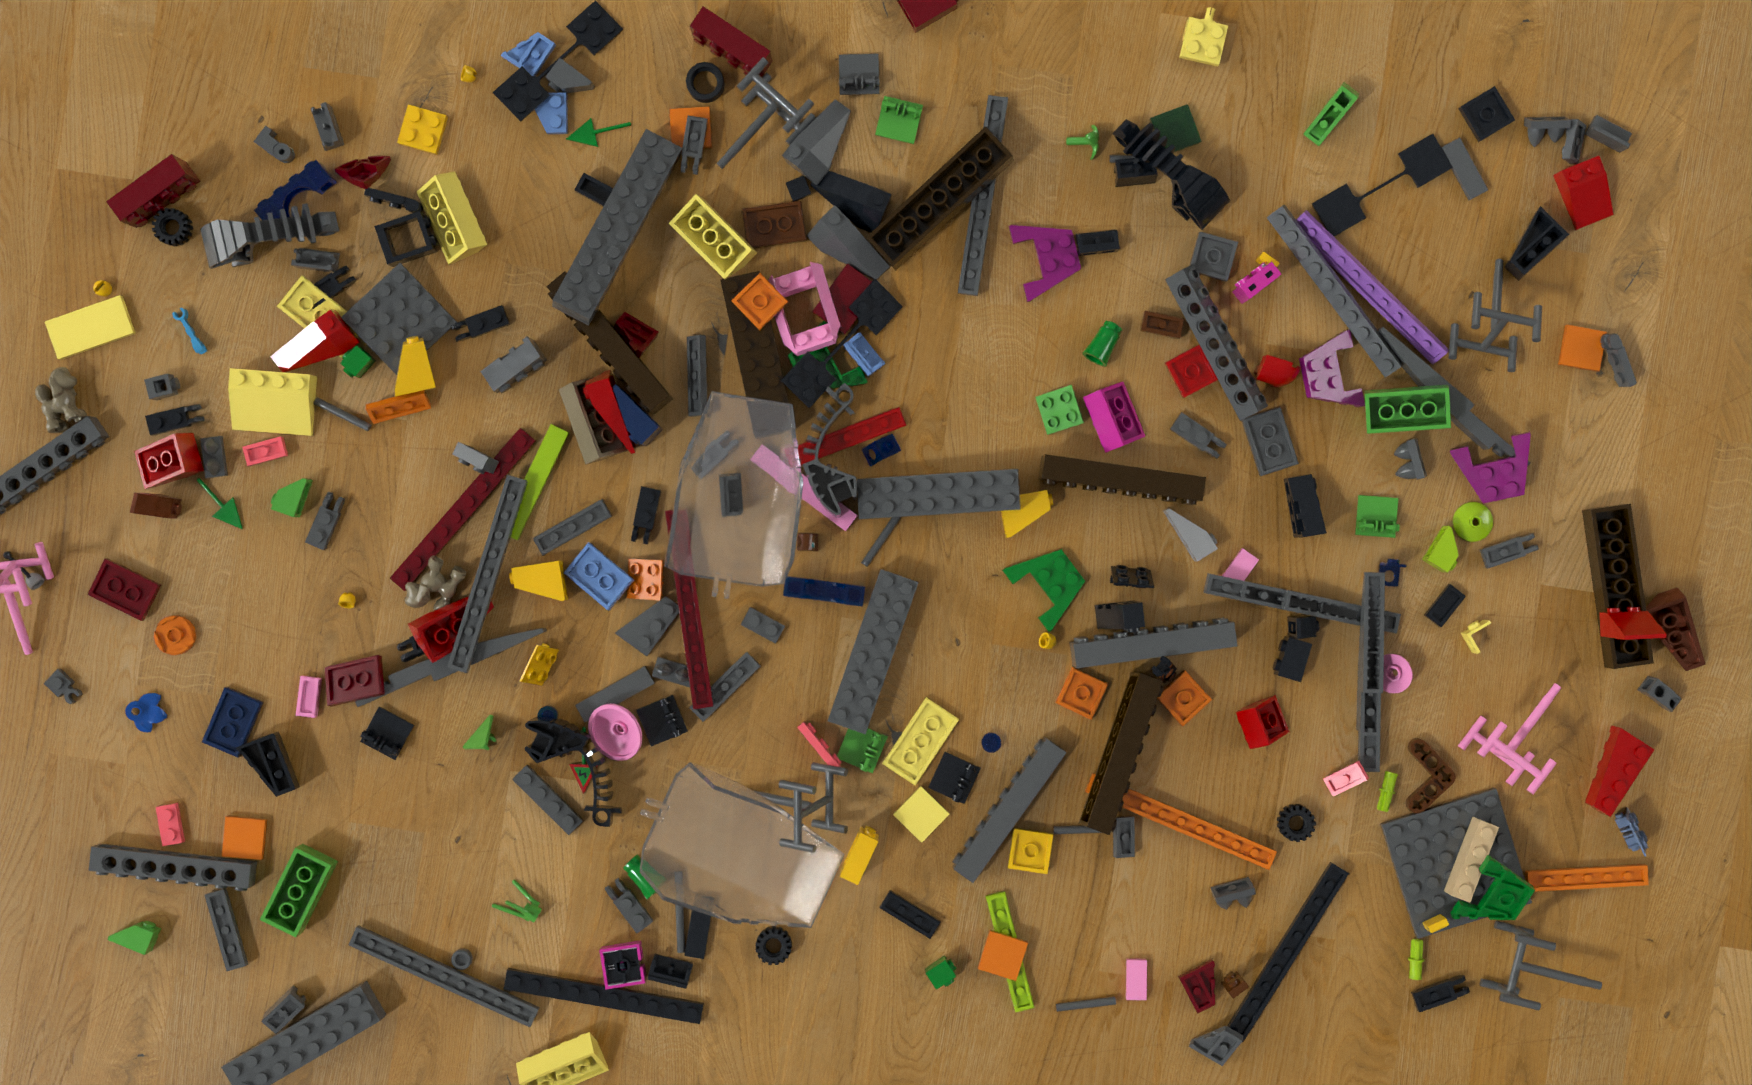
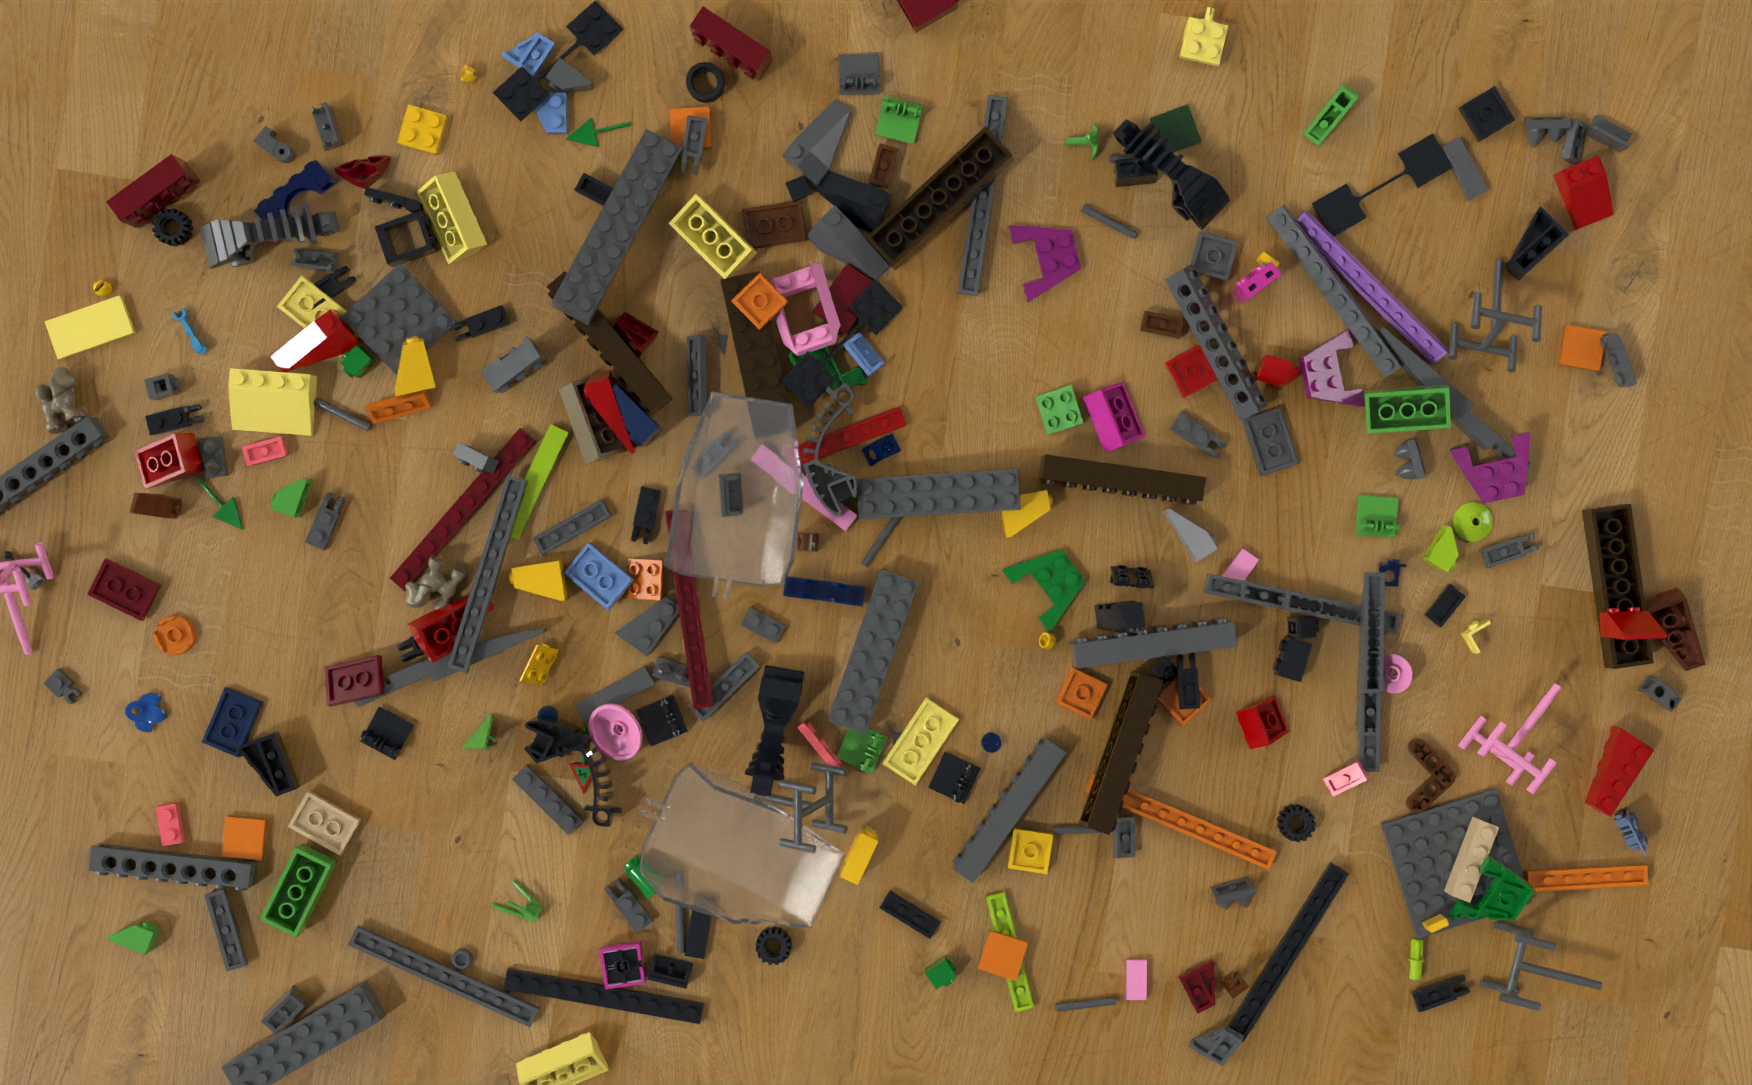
(308, 696): bright pink tile -> none
(324, 823): none -> tan plate
(347, 600): yellow hinge -> none
(763, 90): dark grey piece -> none
(777, 700): none -> black piece
(883, 165): none -> reddish brown plate
(921, 814): light yellow tile -> none
(1097, 242): black hinge -> none
(1103, 344): green plant -> none
(1108, 221): none -> dark grey bar
(1187, 683): none -> black hinge
(1304, 506): black wedge -> none
(1387, 791): lime axle -> none

